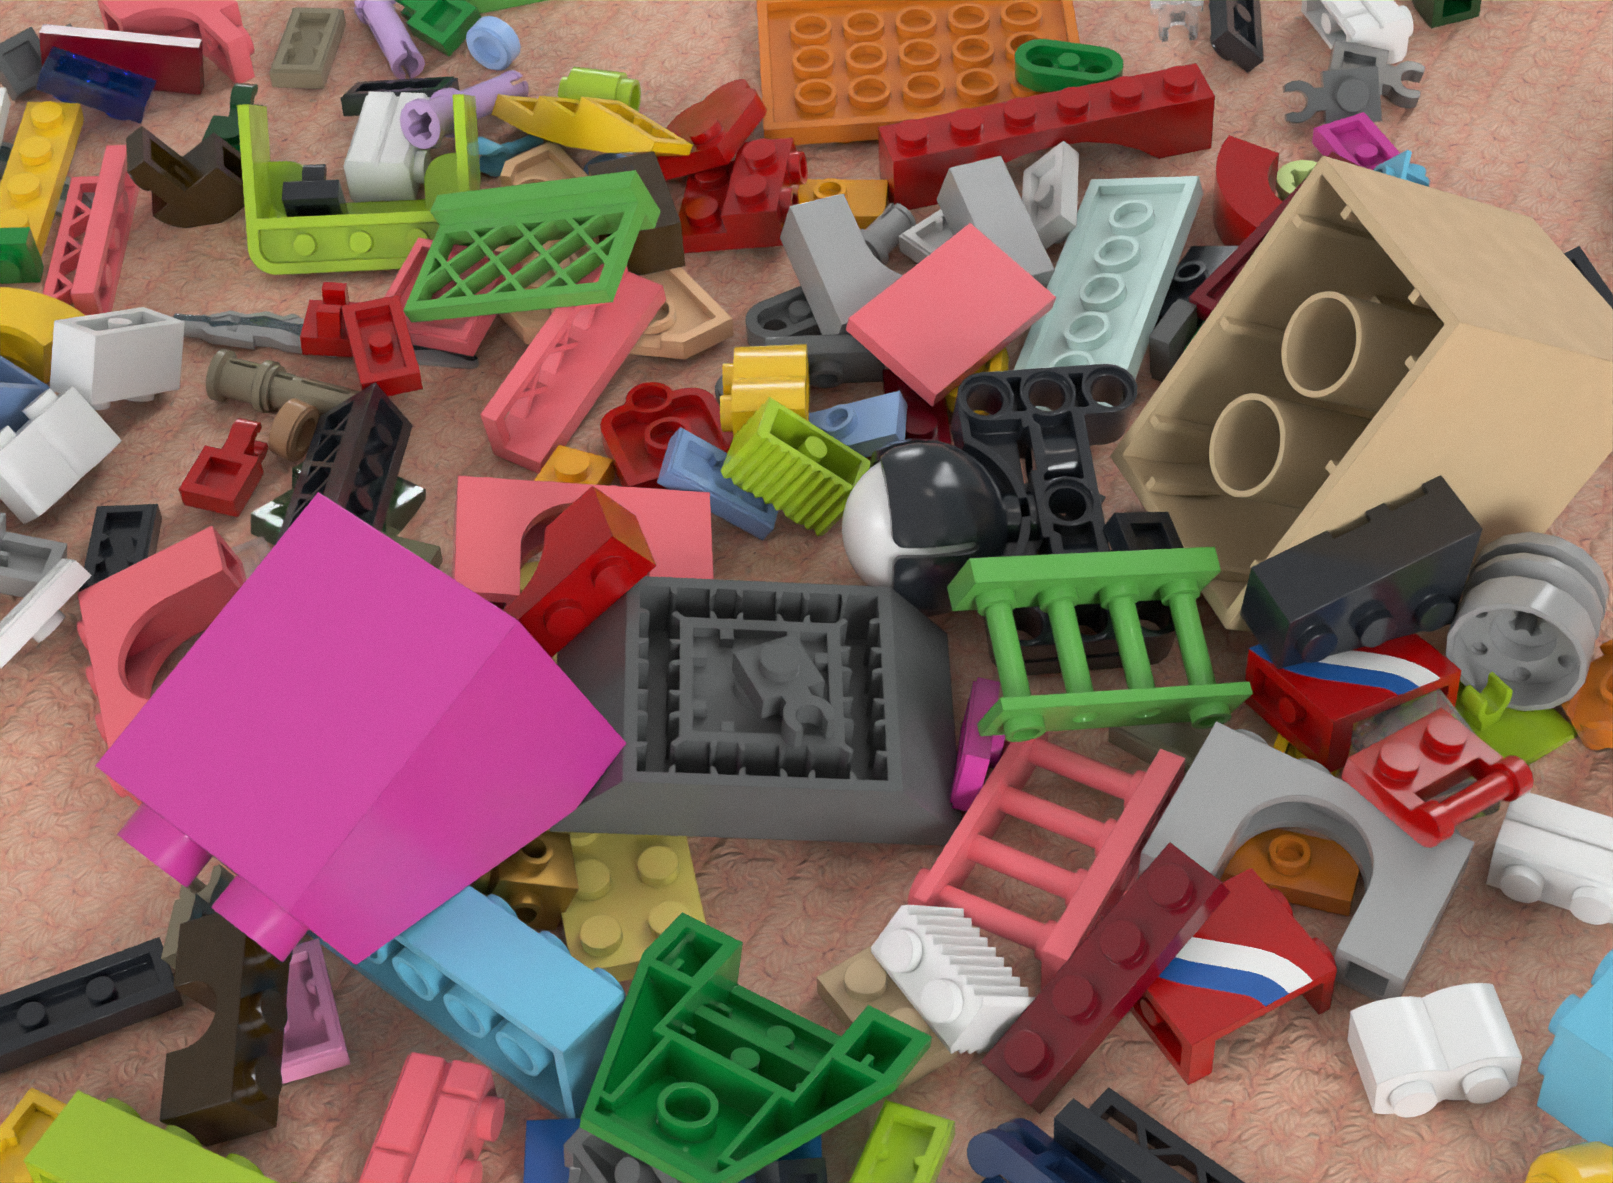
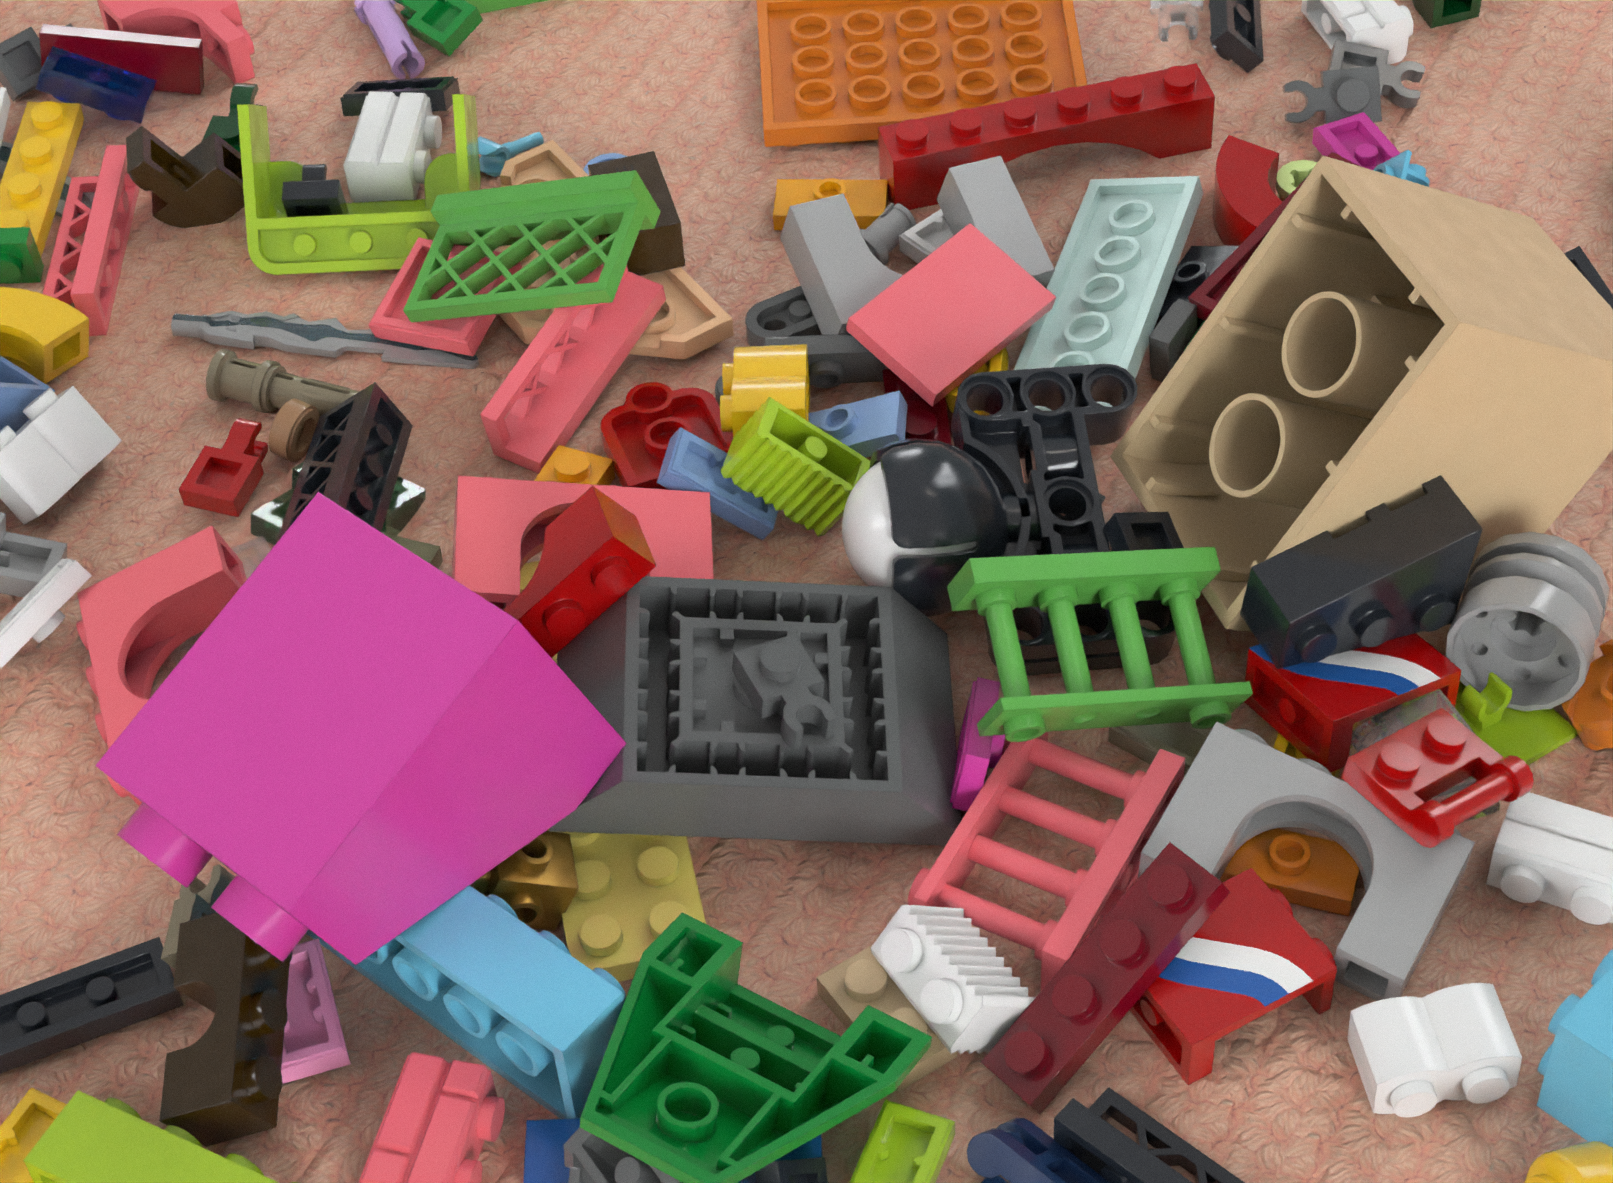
(117, 355): white brick -> none
(121, 539): black plate -> none
(308, 48): dark tan plate -> none
(324, 325): red tile -> none
(382, 345): red plate -> none
(428, 121): lavender pin -> none
(493, 43): light blue tile -> none
(589, 125): yellow slope -> none
(602, 85): lime brick -> none
(714, 128): red plate -> none
(745, 200): red plate -> none
(1052, 193): white plate -> none
(1056, 65): green plate -> none

